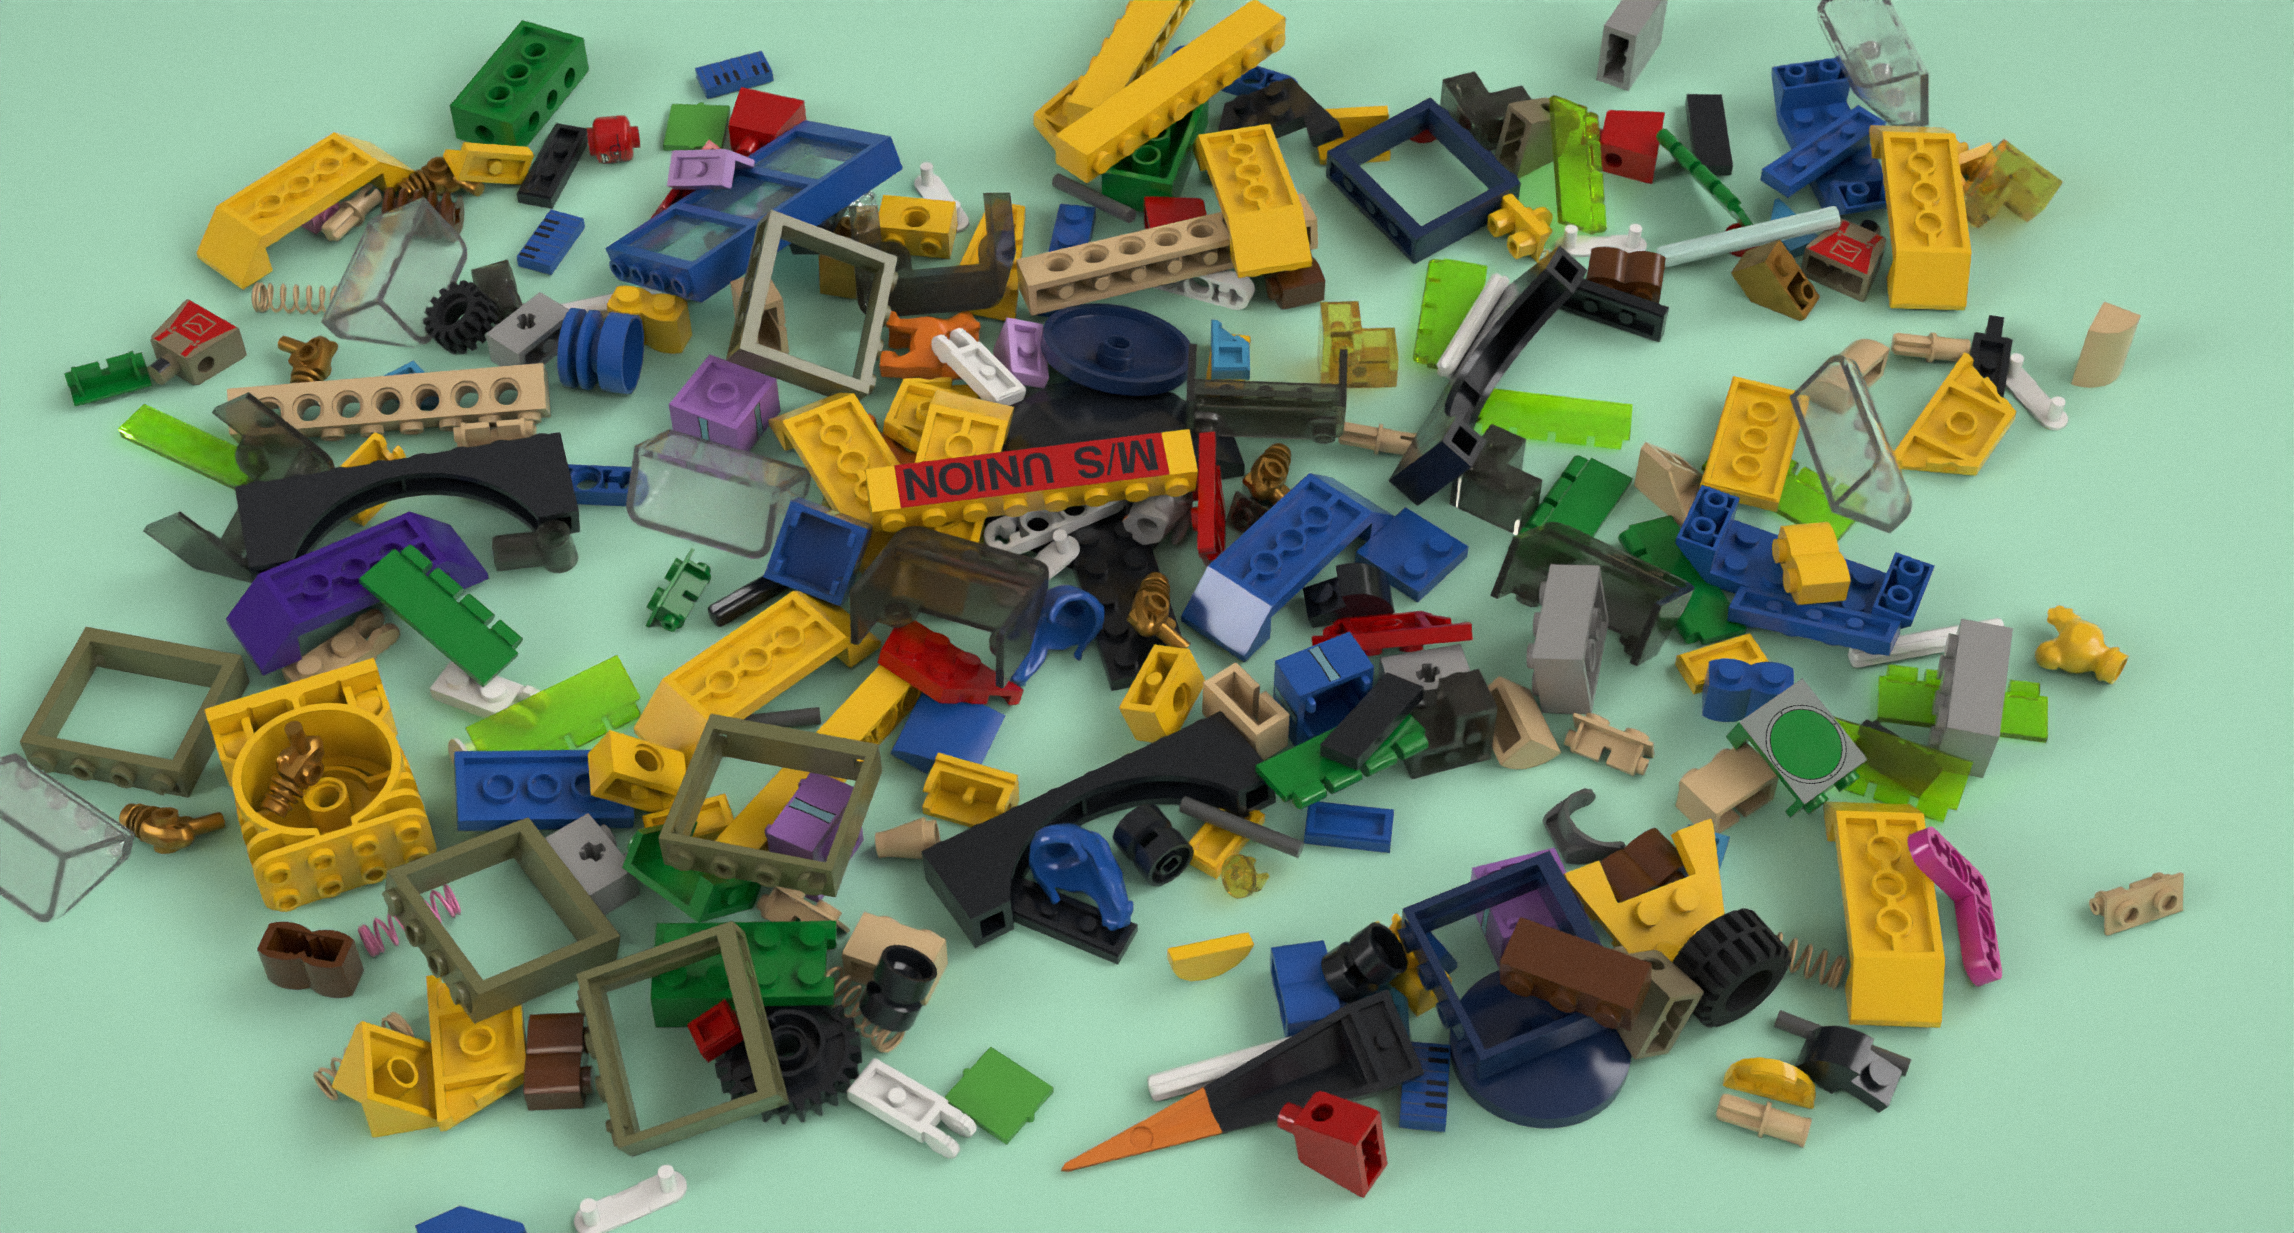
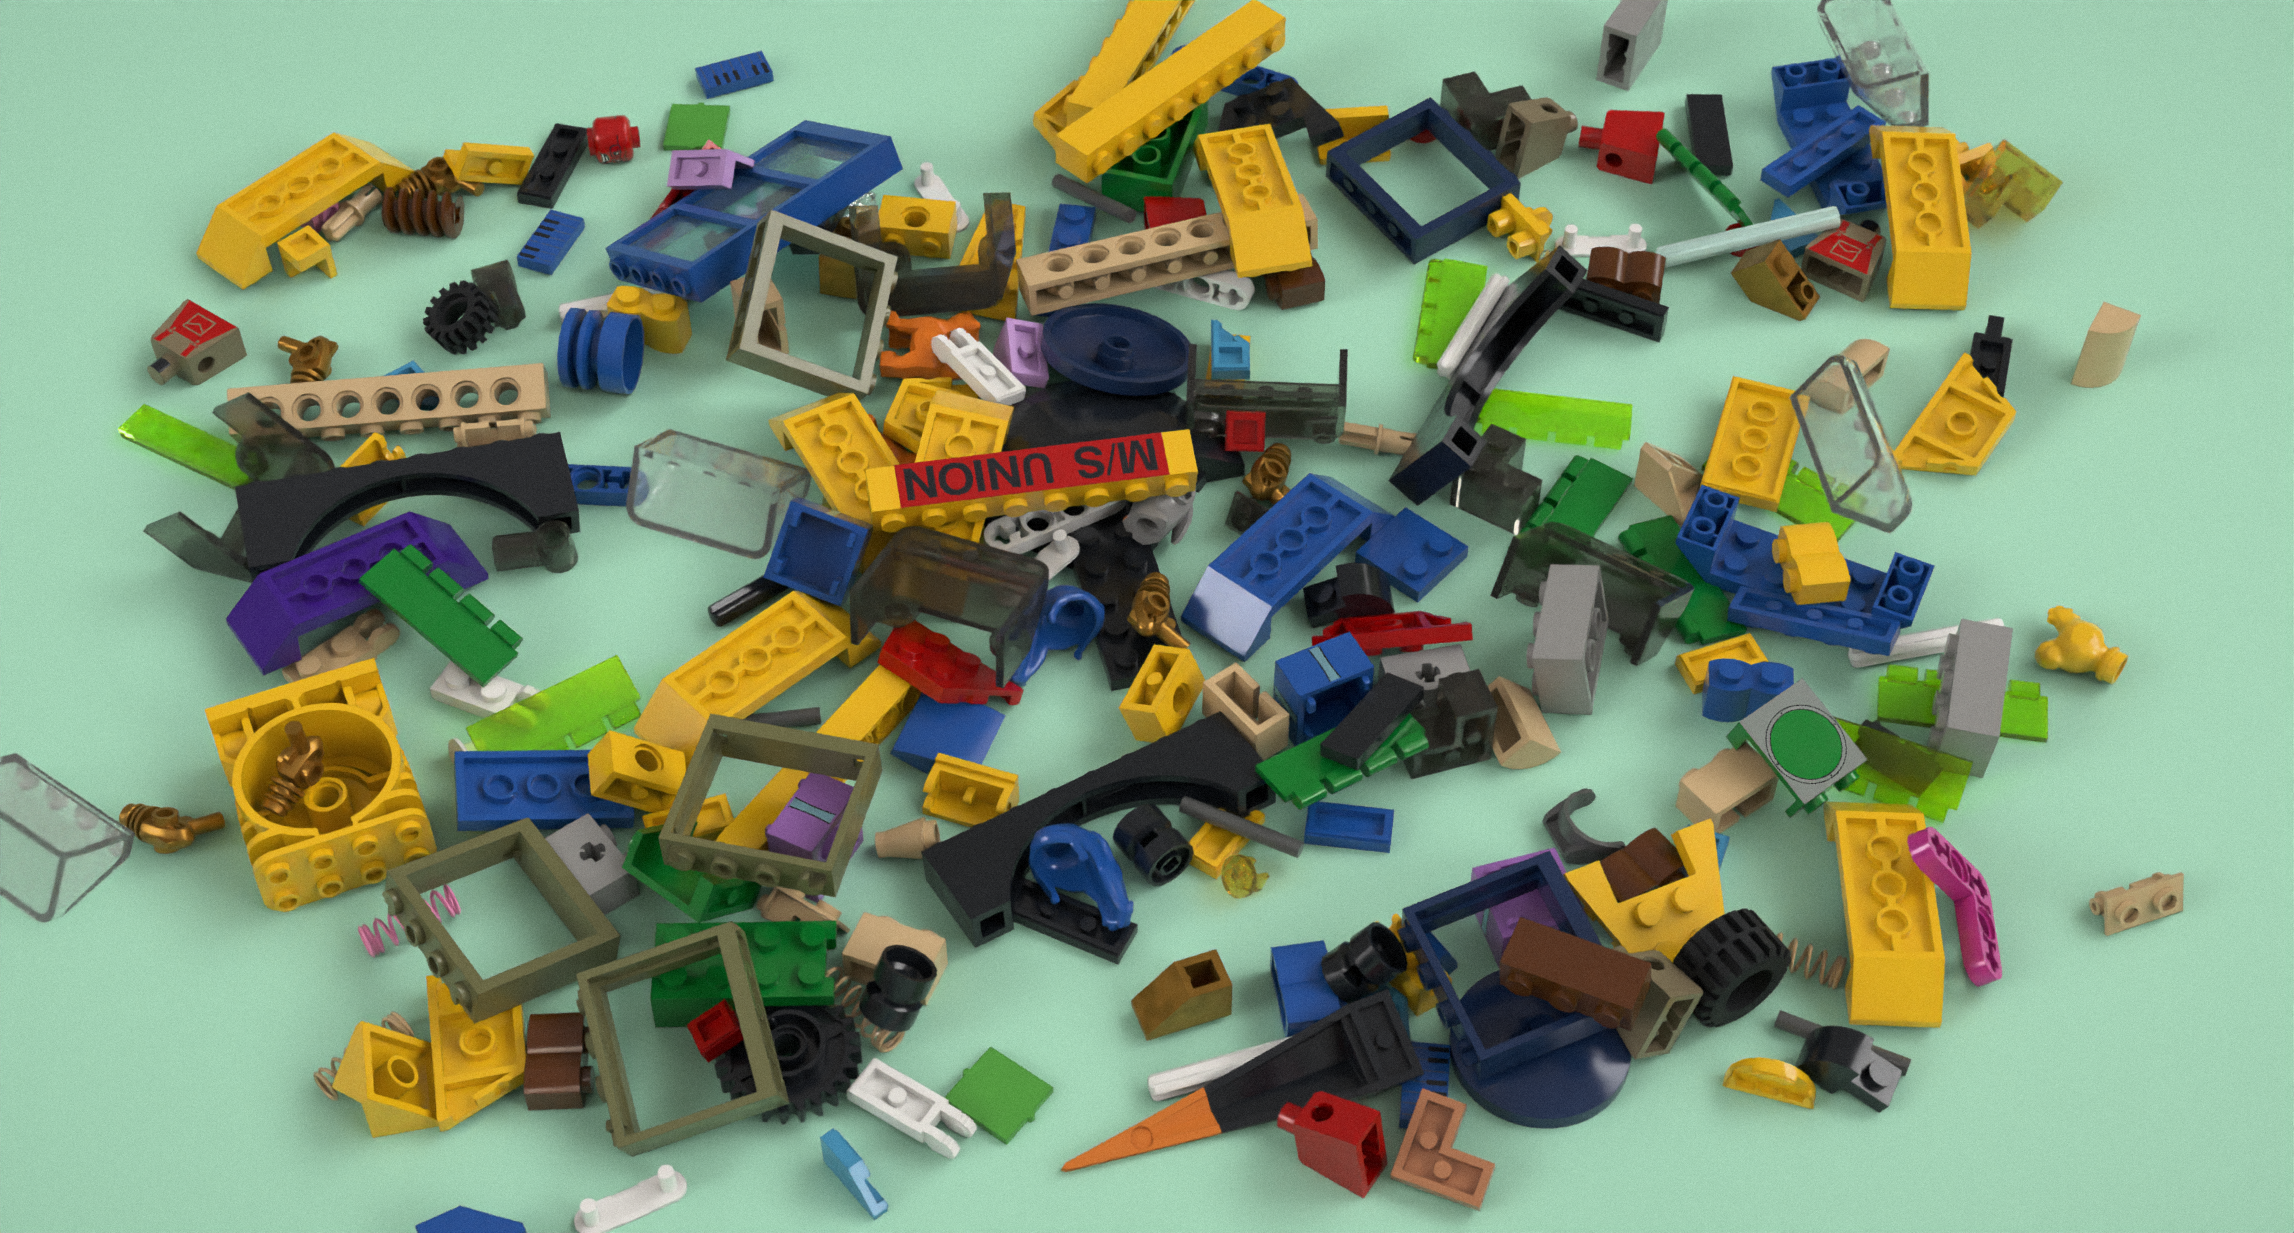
(123, 375): green hinge -> none
(145, 656): olive window -> none
(268, 294): tan piece -> none
(305, 250): none -> yellow panel
(307, 959): reddish brown brick -> none
(395, 275): clear windscreen -> none
(520, 86): green brick -> none
(528, 333): light grey brick -> none
(669, 604): green hinge -> none
(725, 404): medium lavender container -> none
(761, 118): red torso -> none
(851, 1172): none -> dark azure tile
(1184, 996): none -> pearl gold slope
(1209, 957): yellow tile -> none
(1210, 514): red wing -> none
(1245, 431): none -> red tile
(1371, 351): clear yellow brick -> none
(1432, 1163): none -> nougat plate
(1577, 166): clear neon green windscreen -> none
(1626, 747): tan hinge -> none
(1763, 1119): tan axle -> none
(1930, 347): tan axle -> none
(2025, 389): white piece -> none

